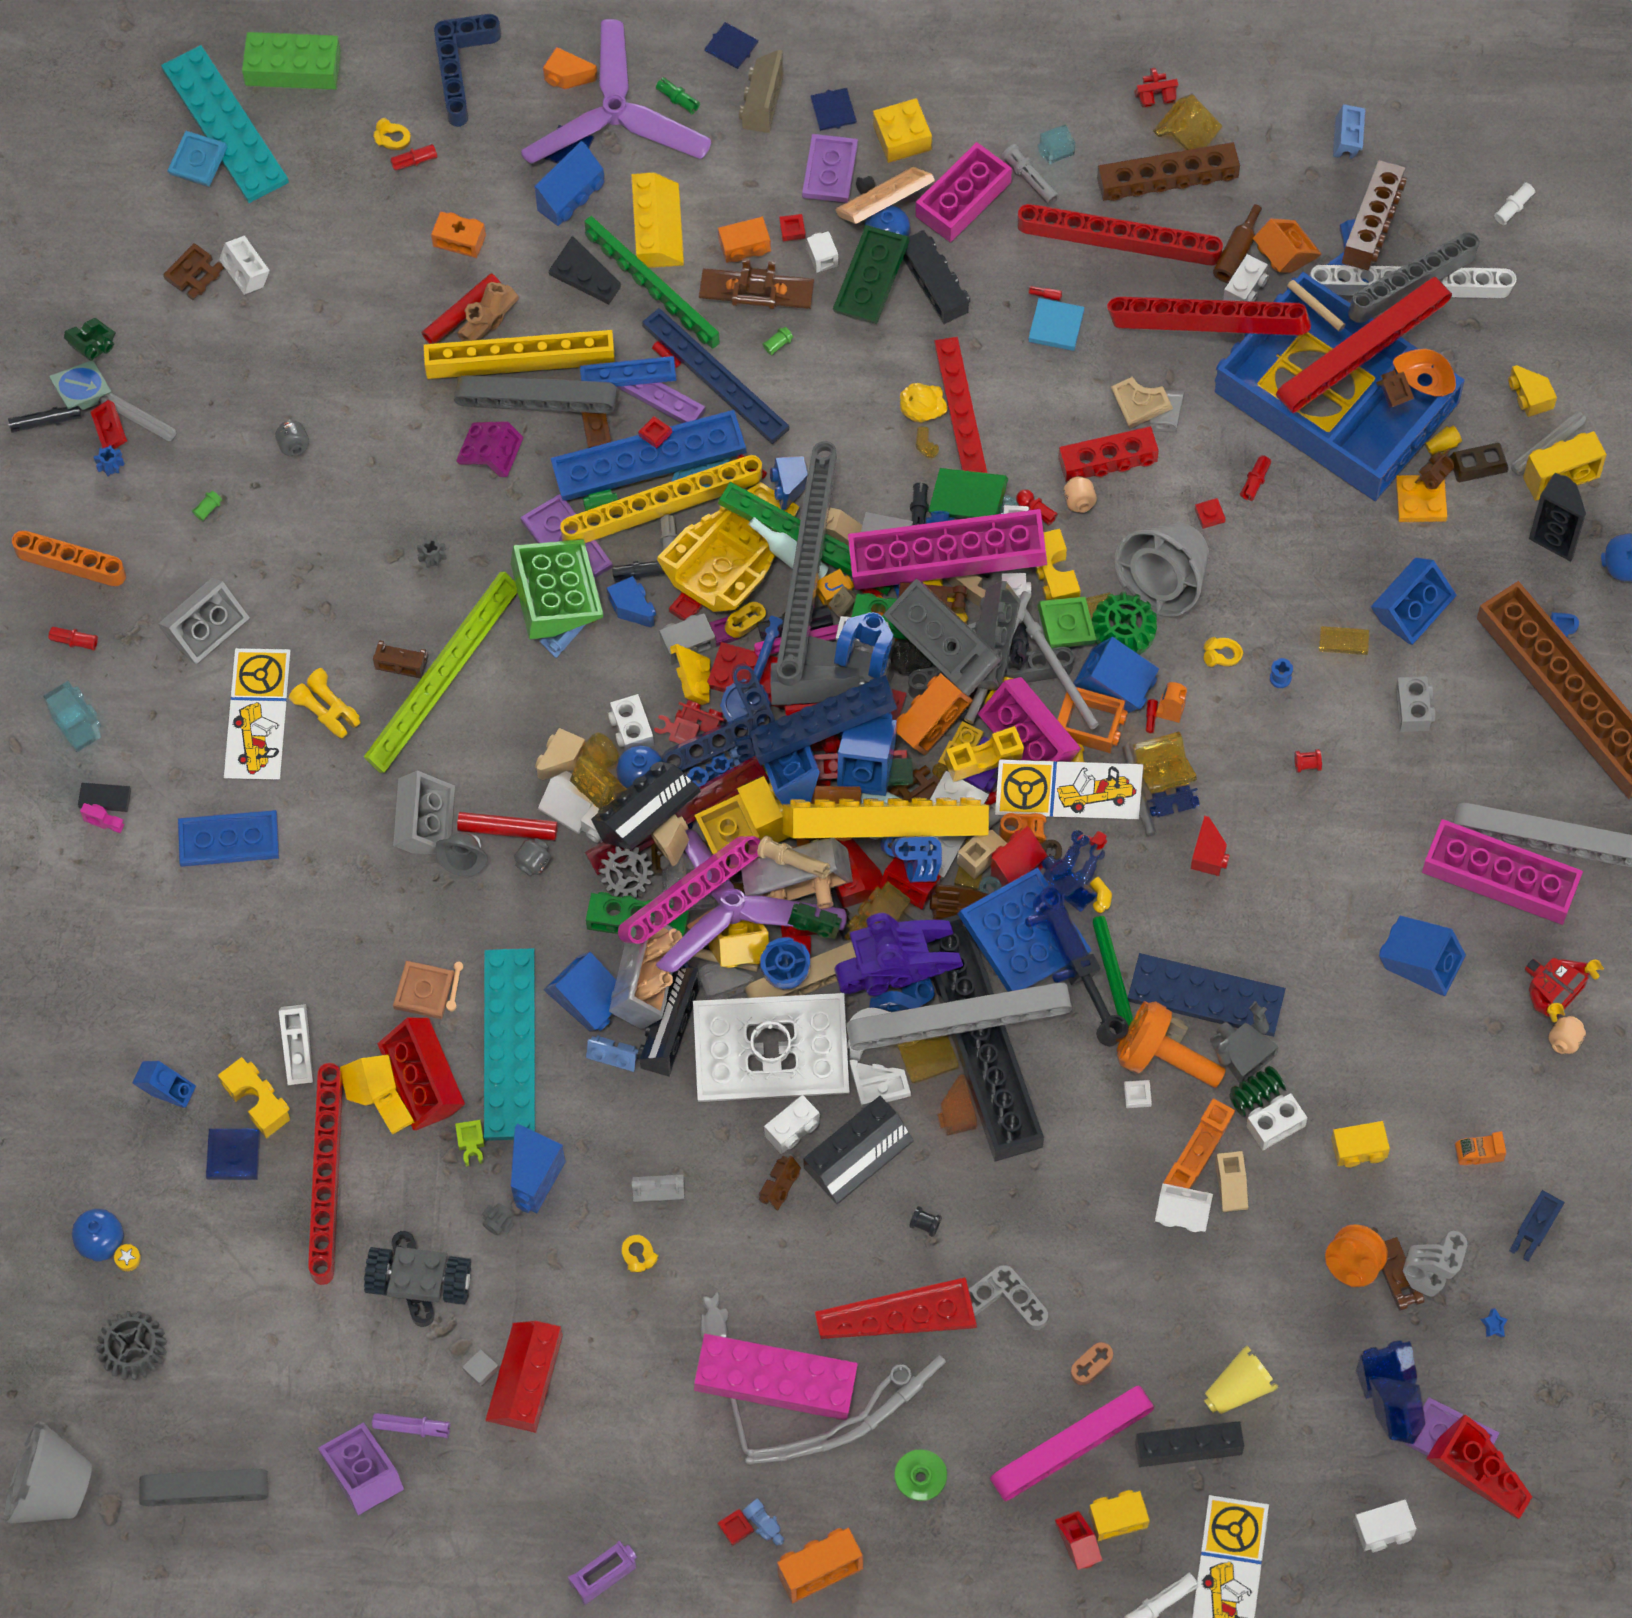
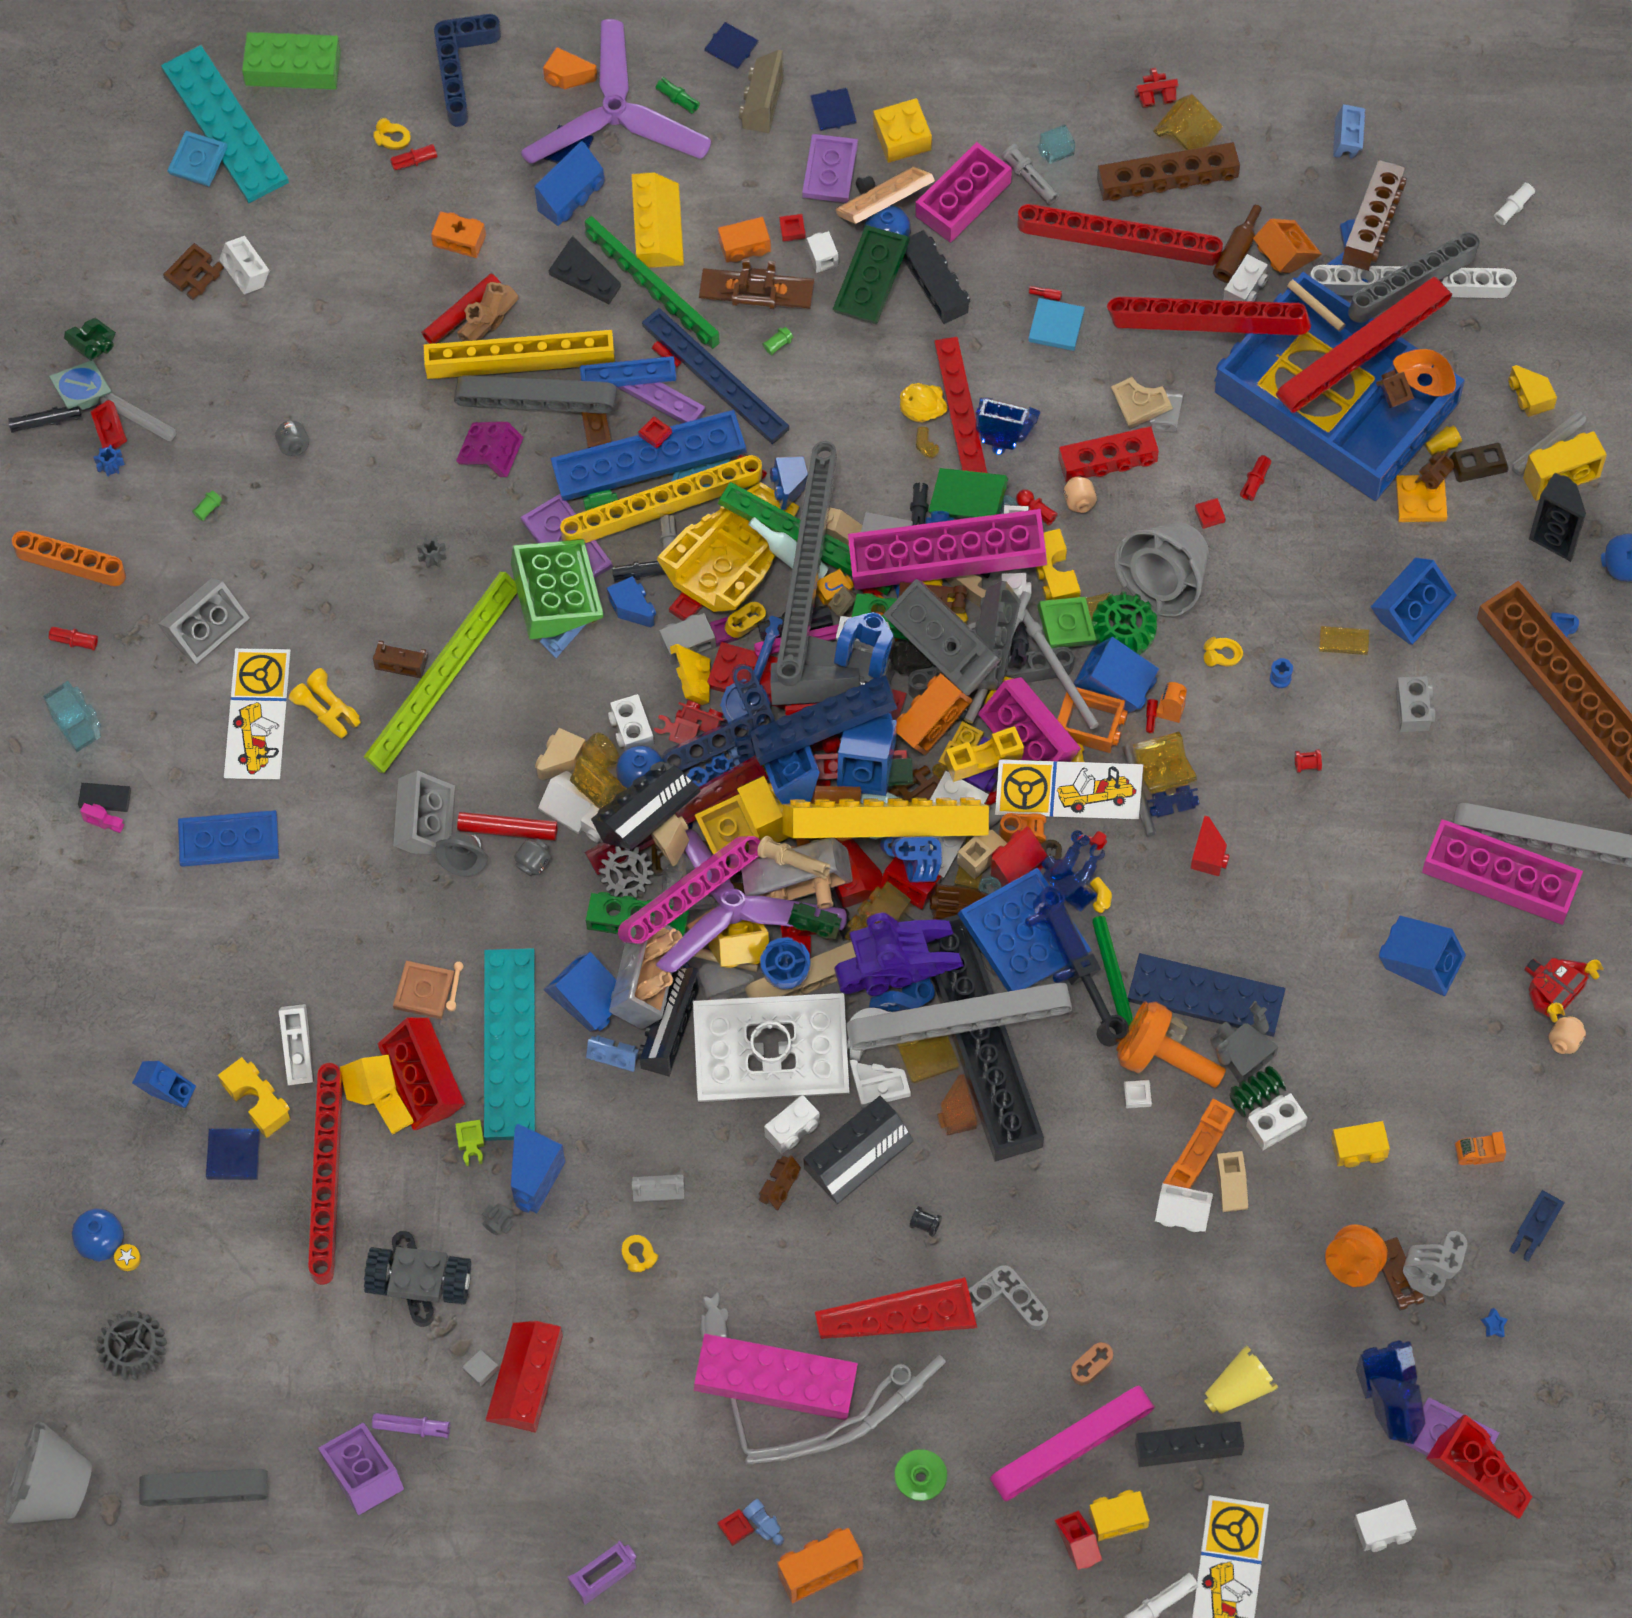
(1003, 424): none -> clear blue torso

